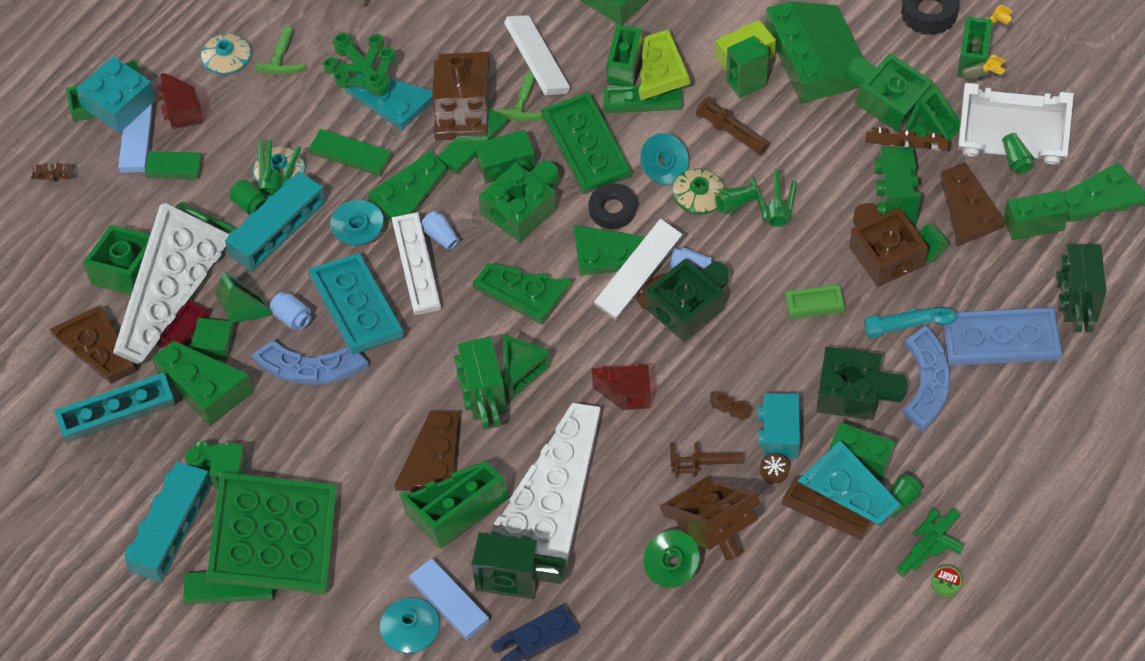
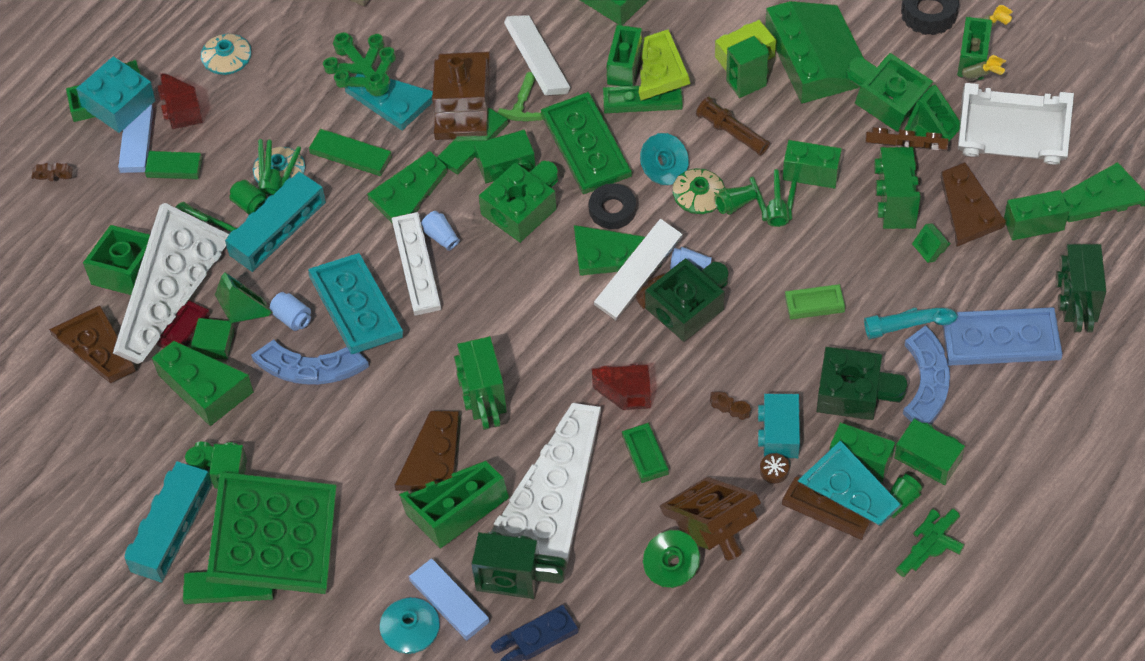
(114, 407): teal brick -> none
(274, 66): bright green piece -> none
(356, 214): teal dish -> none
(522, 365): green slope -> none
(523, 292): green wing -> none
(645, 453): none -> green tile
(702, 459): reddish brown piece -> none
(811, 164): none -> green brick
(886, 243): reddish brown brick -> none
(929, 451): none -> green brick
(946, 581): tile -> none
(1017, 154): green cone -> none

